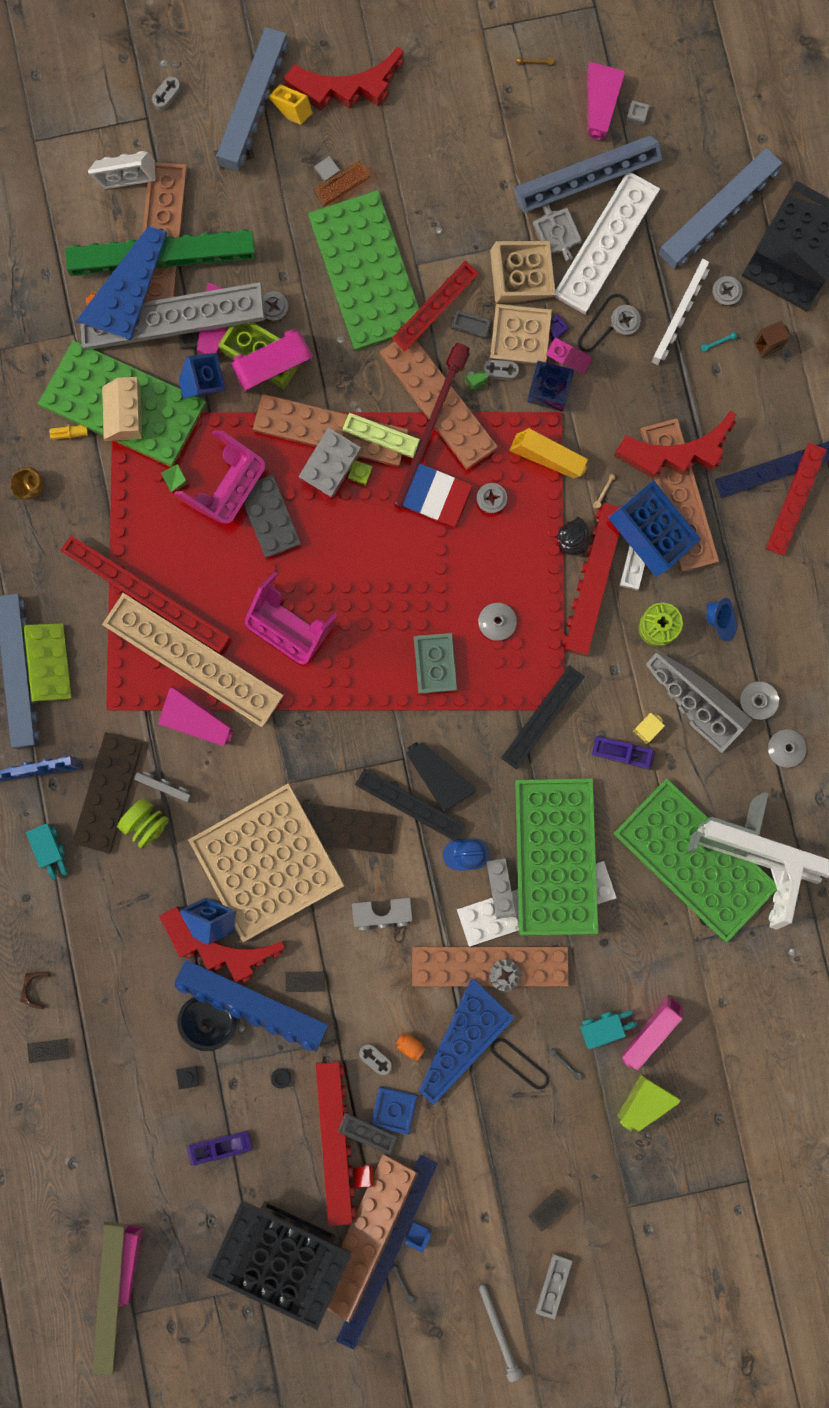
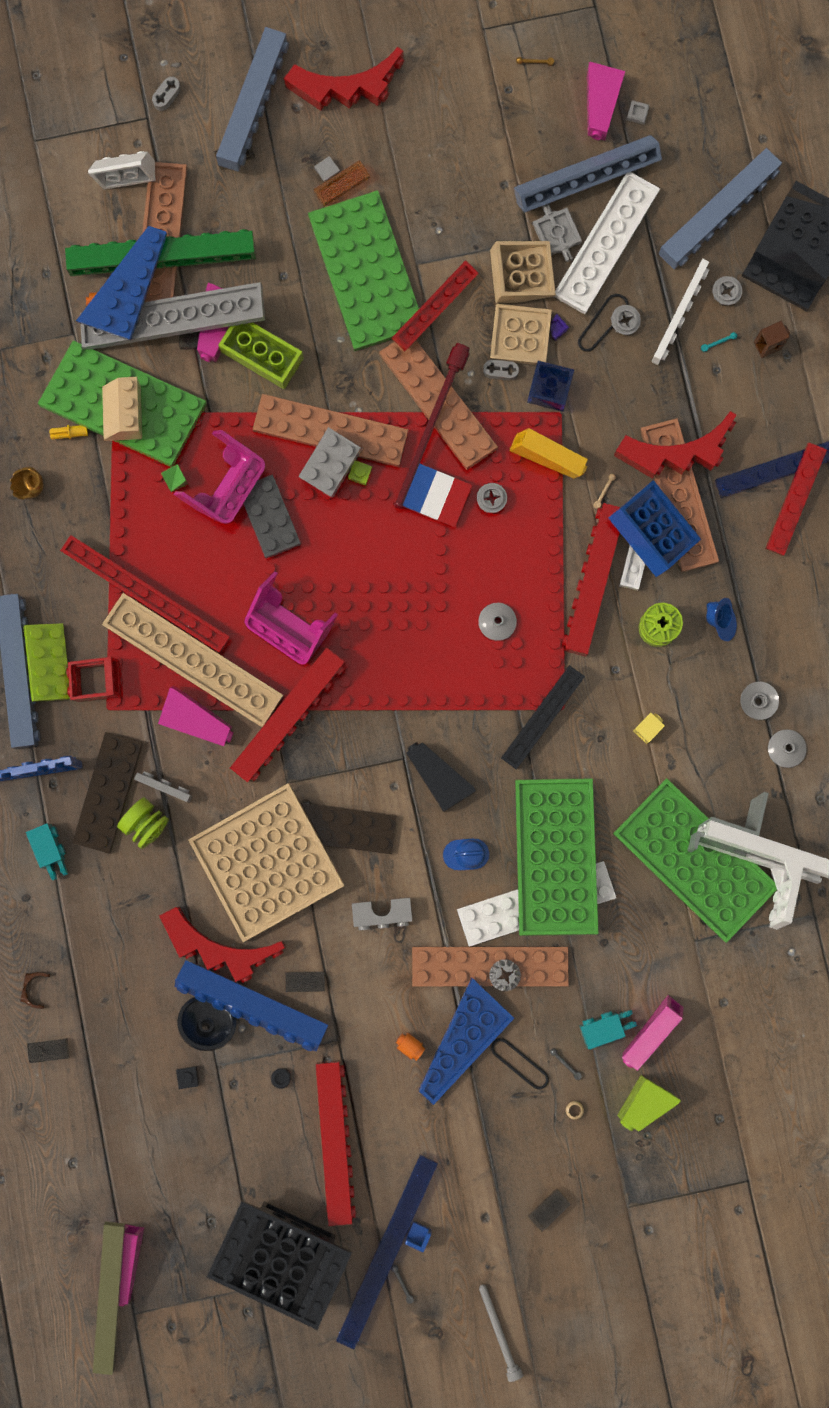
(112, 679): none -> red window
(201, 376): blue slope -> none
(209, 920): blue slope -> none
(218, 1148): dark purple slope -> none
(271, 360): dark pink windscreen -> none
(282, 305): light grey gear -> none
(287, 715): none -> red brick
(292, 104): yellow slope -> none
(363, 1177): red tile -> none
(367, 1134): dark grey tile -> none
(371, 1231): nougat plate -> none
(372, 1063): light grey beam -> none
(381, 435): yellowish green tile -> none
(394, 1110): blue tile -> none
(410, 805): black plate -> none
(435, 663): sand green plate -> none
(471, 324): dark grey tile -> none
(476, 380): bright green slope -> none
(501, 888): light grey plate -> none
(553, 1286): light grey plate -> none
(569, 355): dark pink slope -> none
(573, 537): black hair -> none
(577, 1116): none -> tan piece
(624, 753): dark purple slope -> none
(702, 703): light grey wedge -> none

